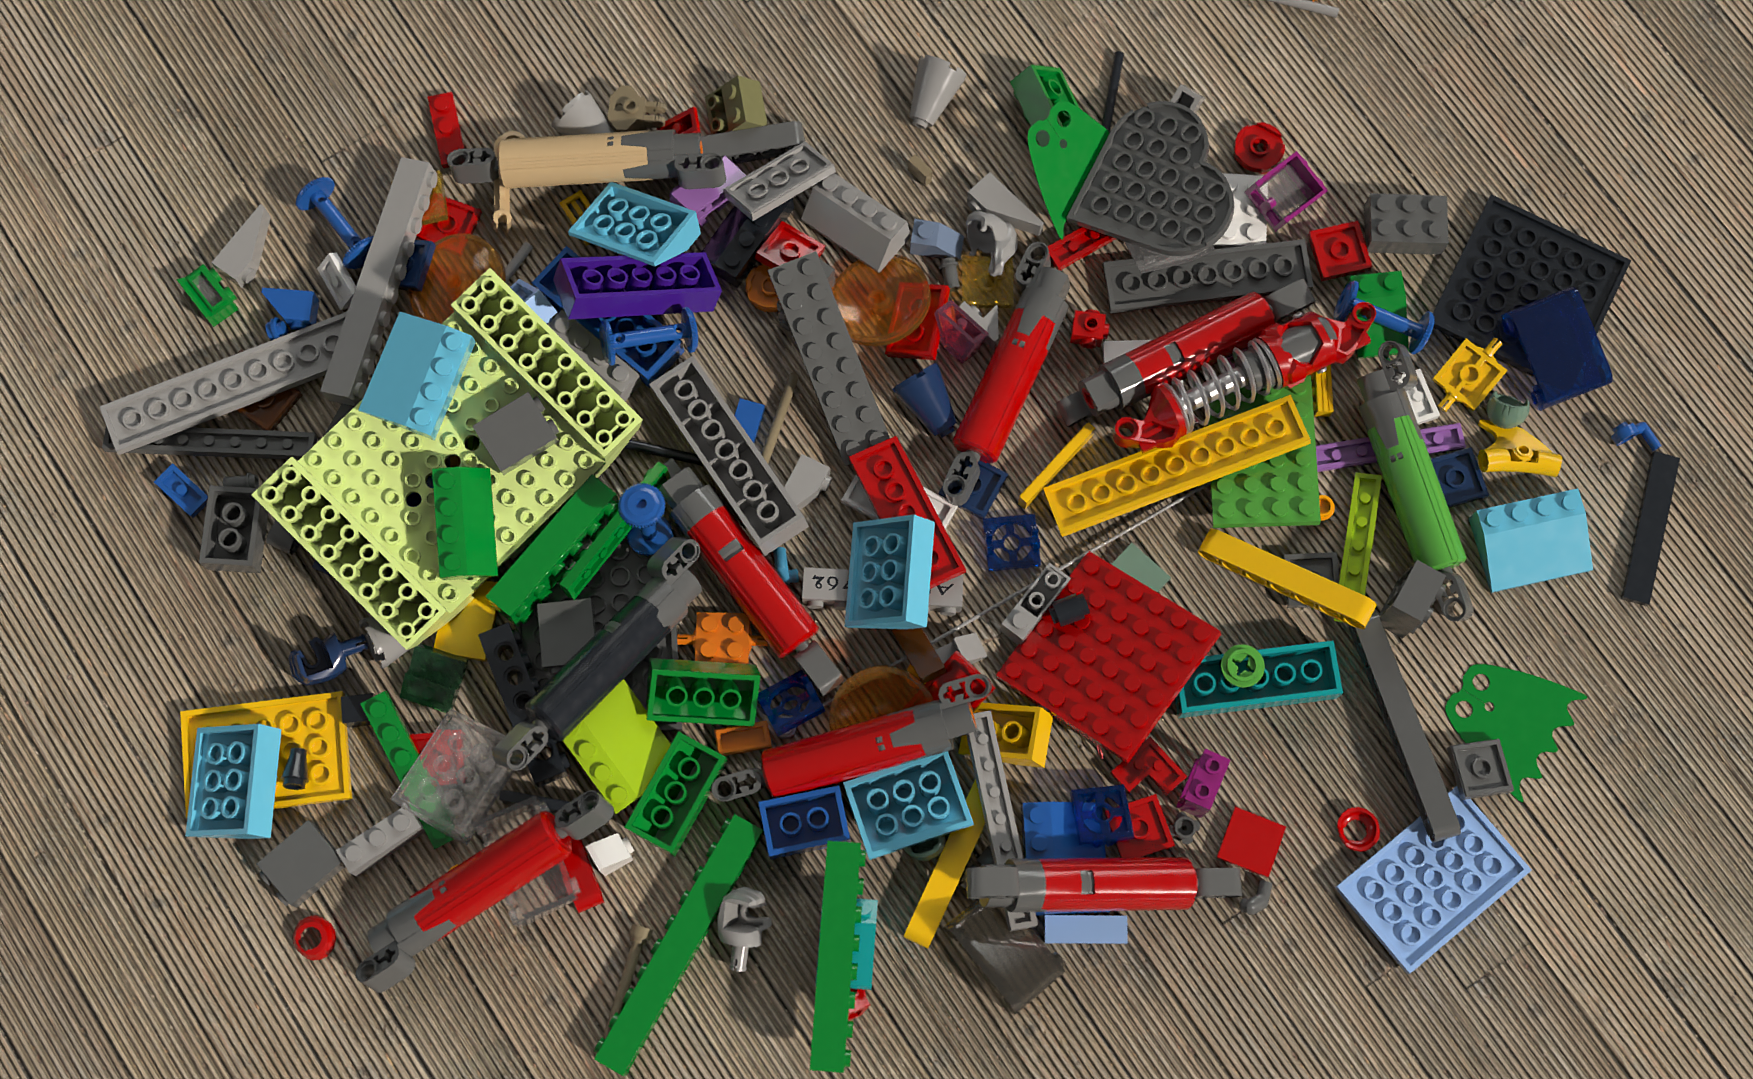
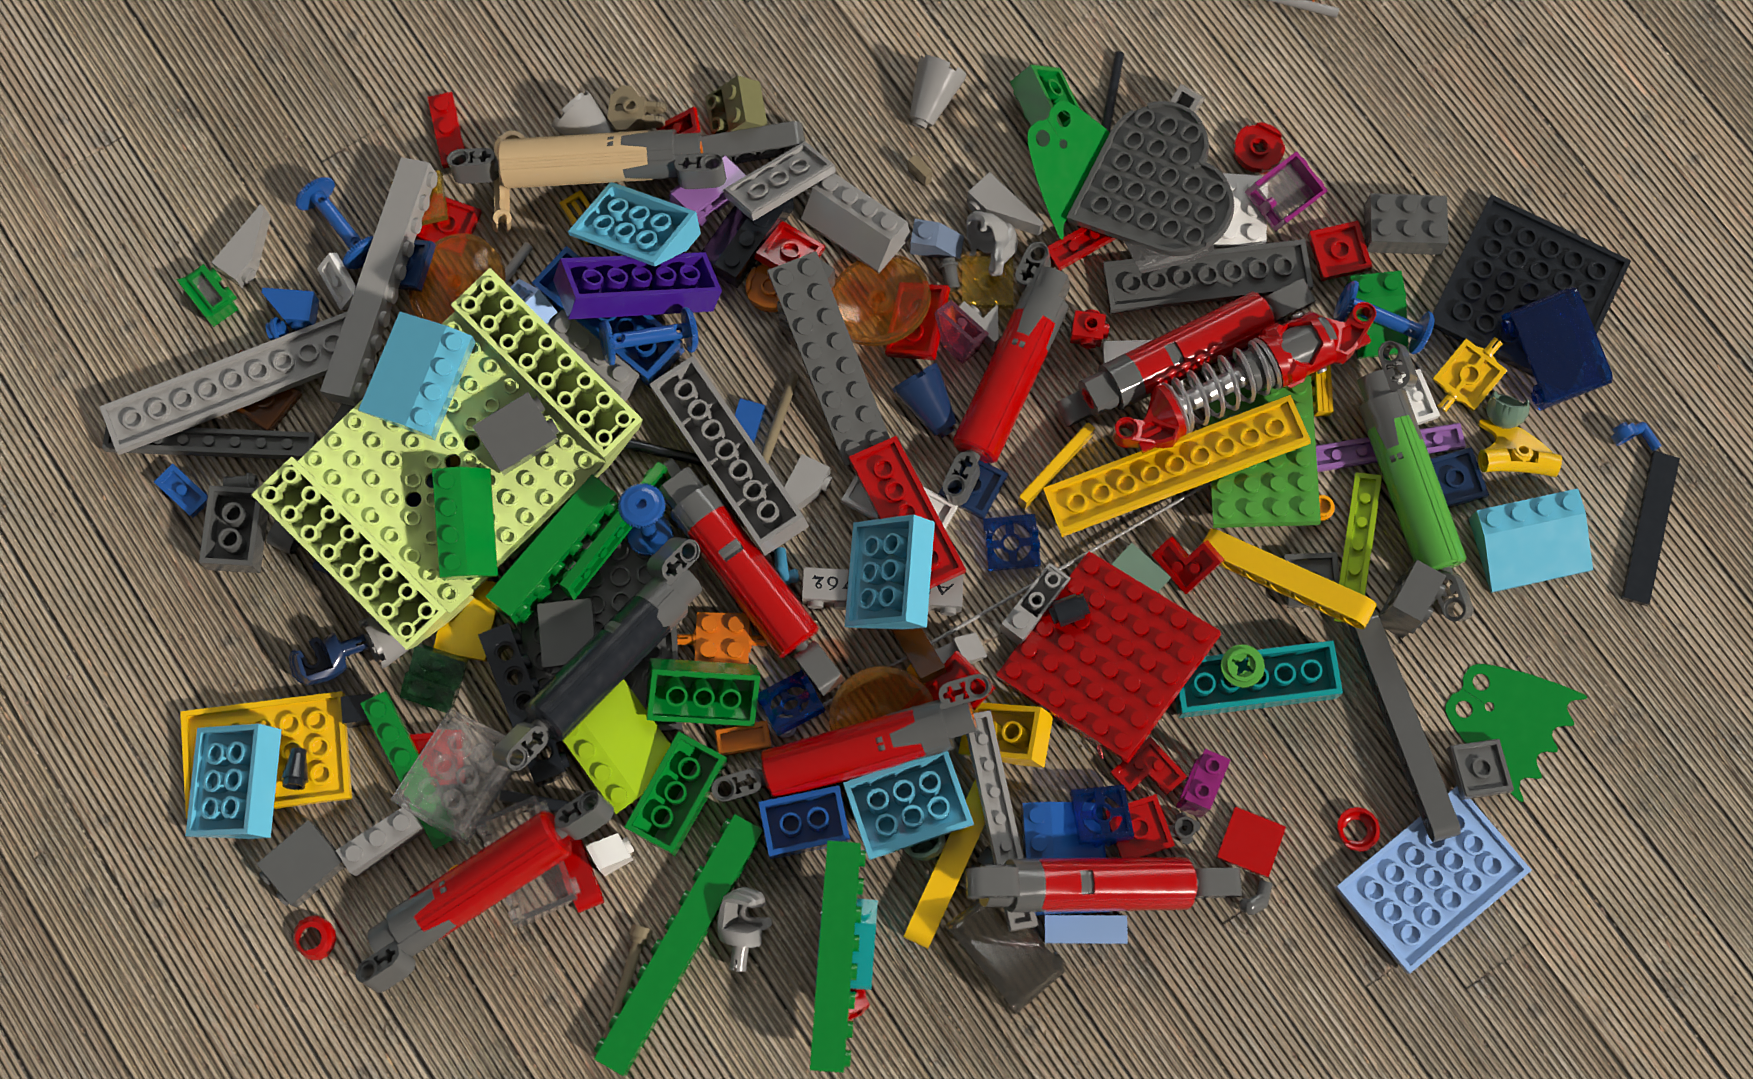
(1187, 569): none -> red plate

